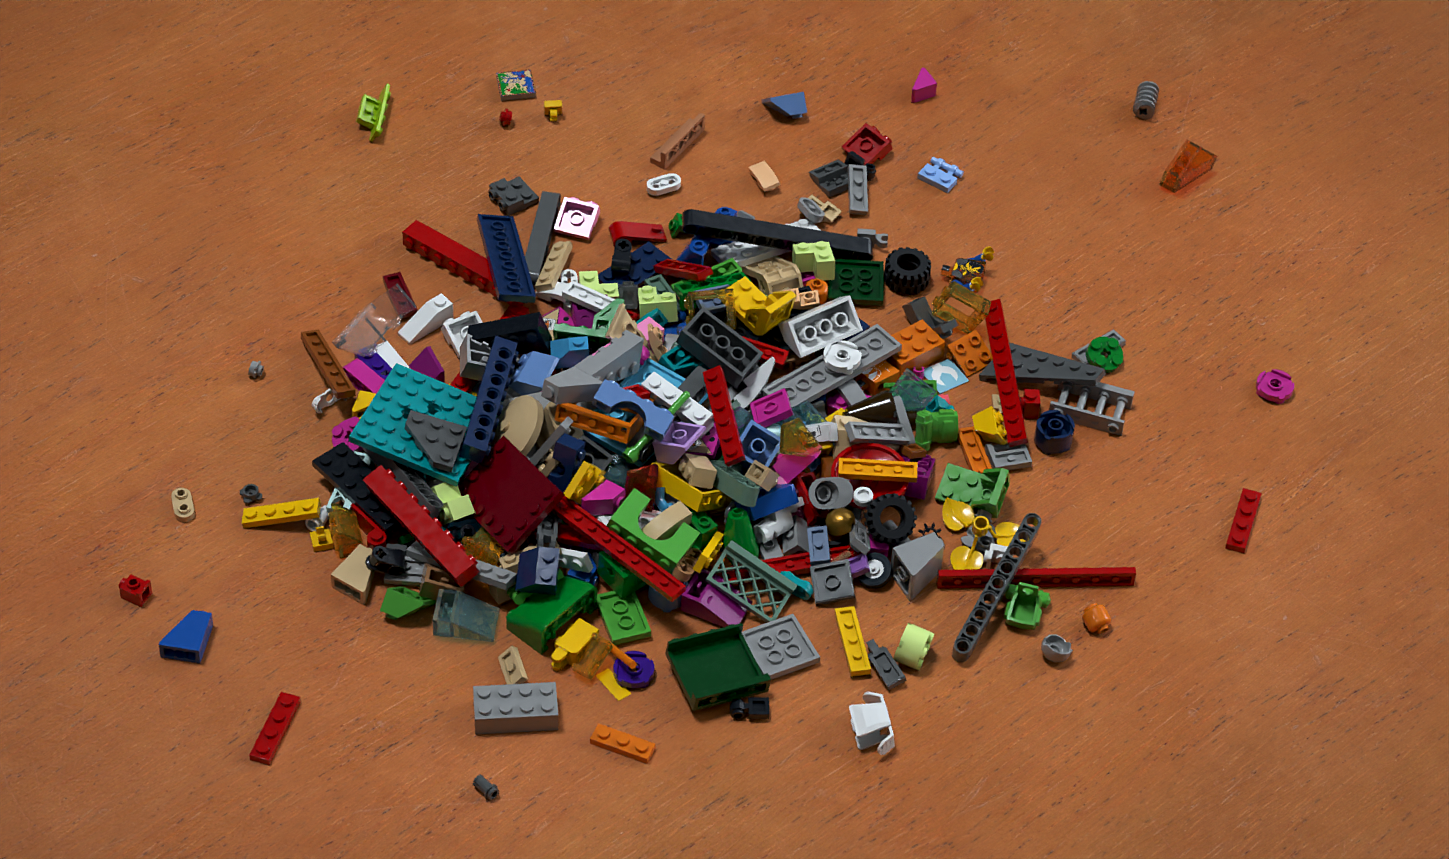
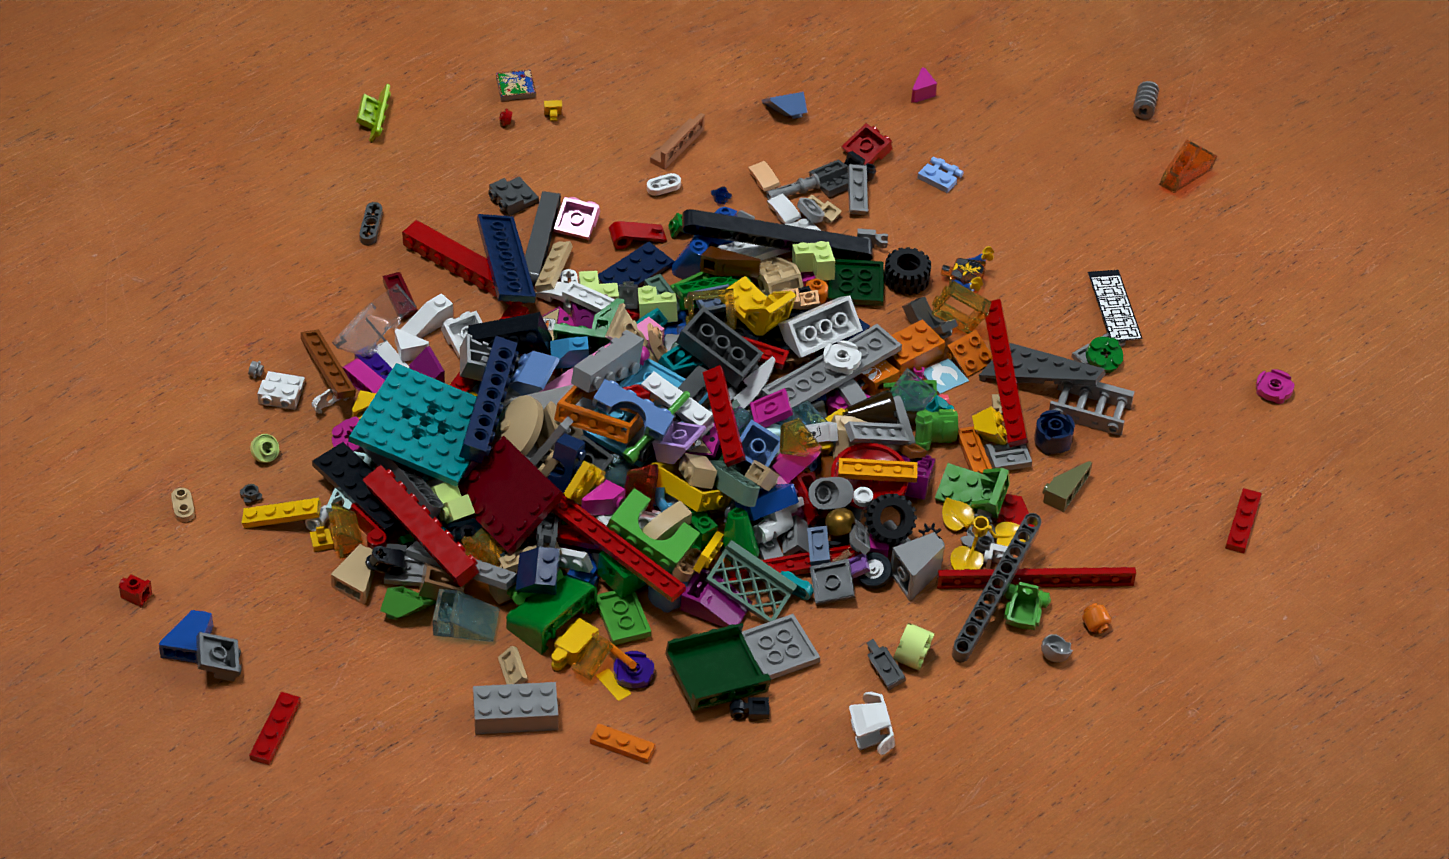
(218, 655): none -> dark grey plate
(264, 448): none -> yellowish green plate
(281, 390): none -> white plate
(368, 217): none -> dark grey beam
(409, 345): none -> white slope
(436, 438): dark grey plate -> none
(489, 790): dark grey pin -> none
(570, 387): light grey slope -> none
(622, 256): black piece -> none
(683, 270): red plate -> none
(721, 195): none -> clear blue plate
(728, 263): none -> reddish brown slope
(784, 209): none -> white slope
(801, 185): none -> light grey pin
(852, 641): yellow plate -> none
(1013, 510): none -> red wing
(1030, 403): red brick -> none
(1066, 486): none -> olive slope
(1115, 305): none -> sticker

